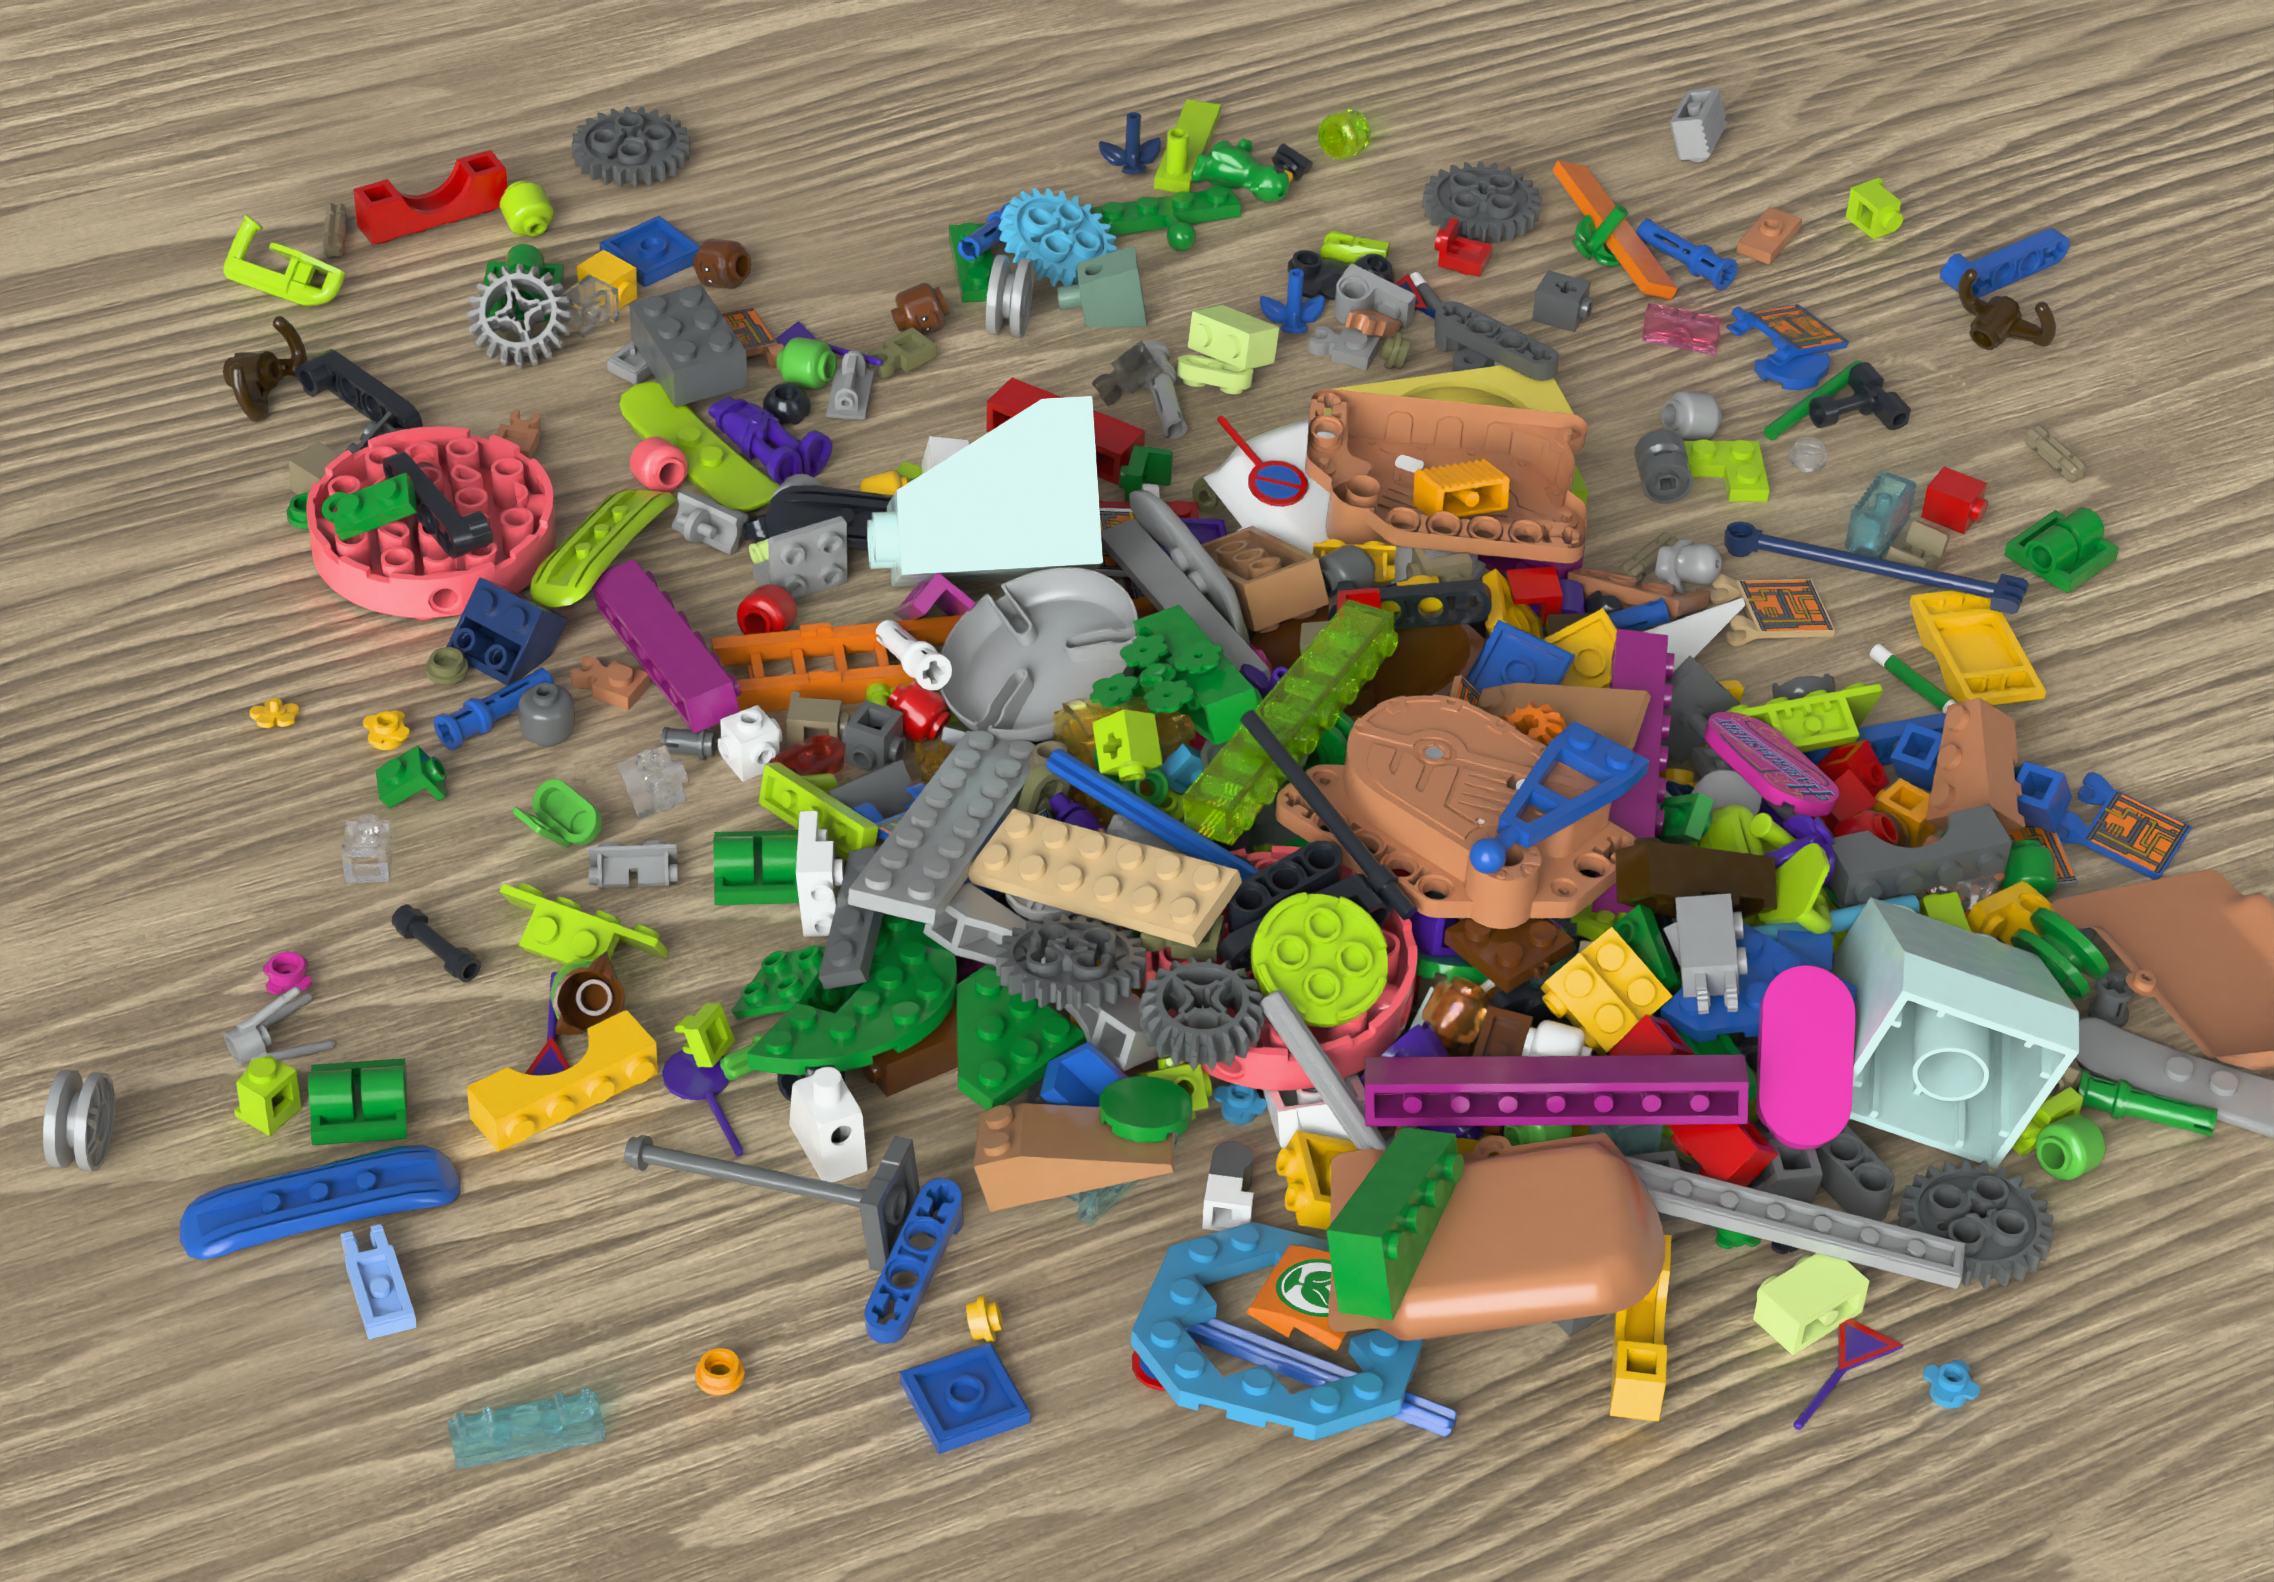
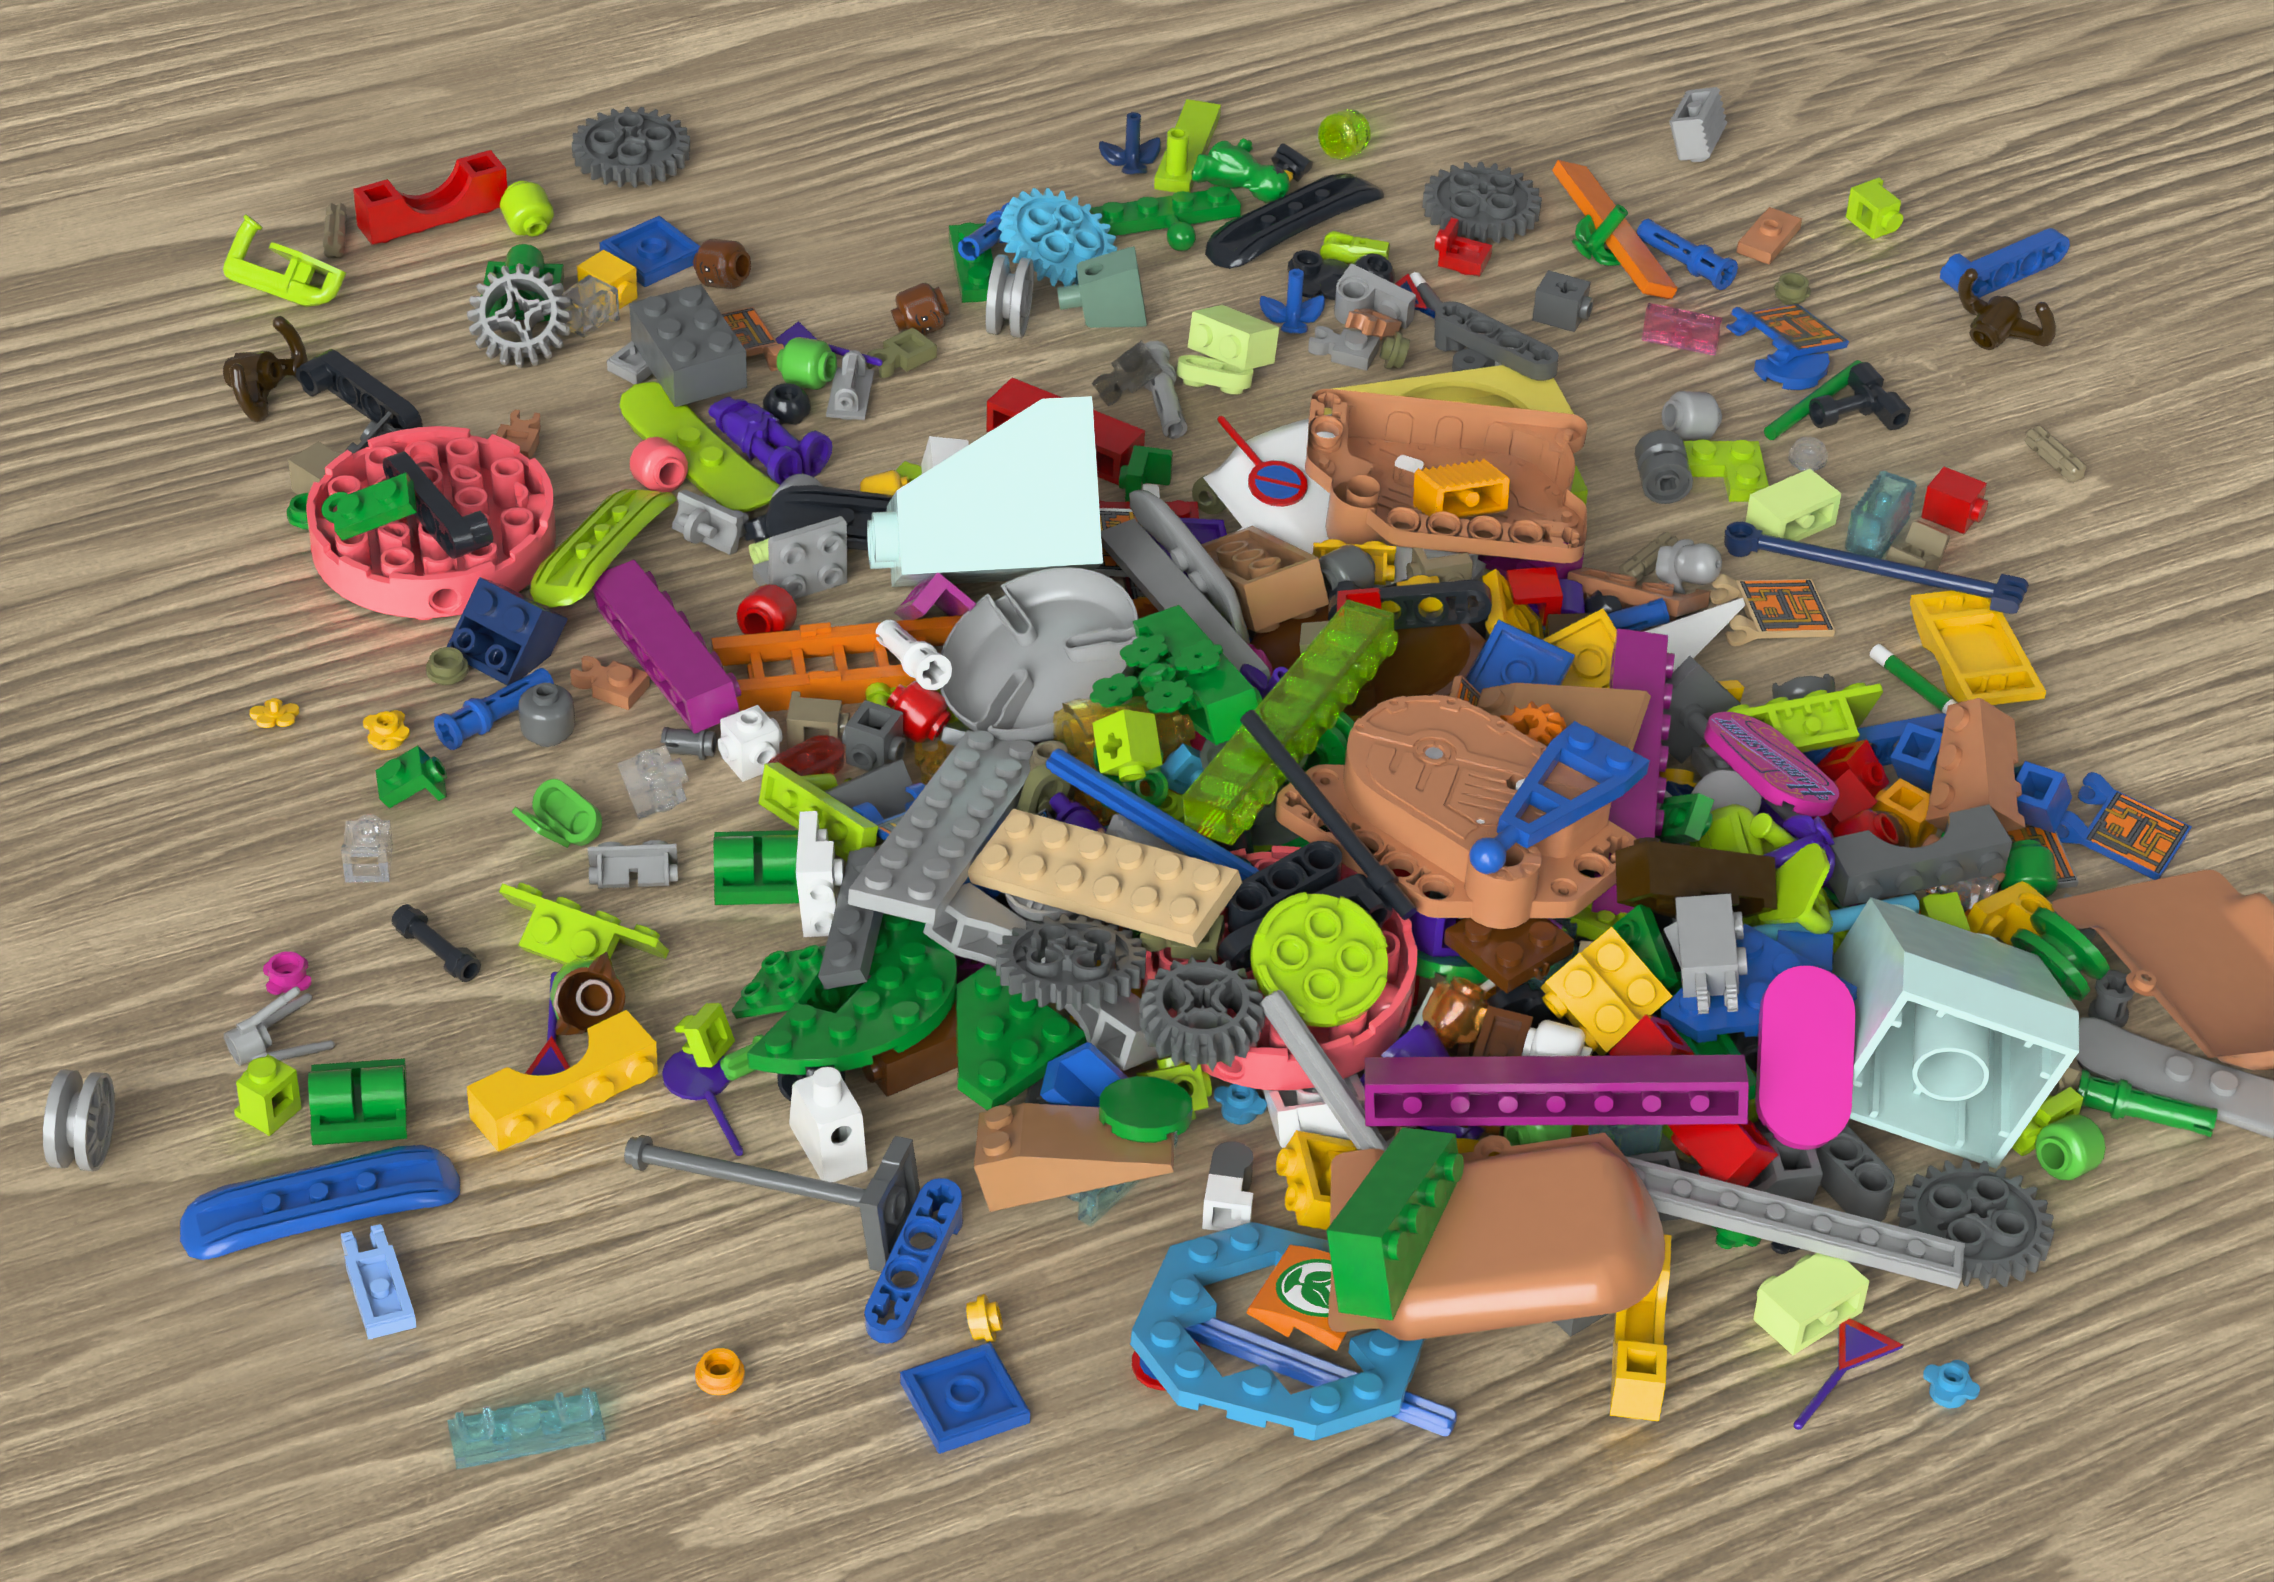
(1275, 222): none -> black piece
(1792, 288): none -> olive plate
(1794, 506): none -> yellowish green brick
(2064, 548): green plate -> none

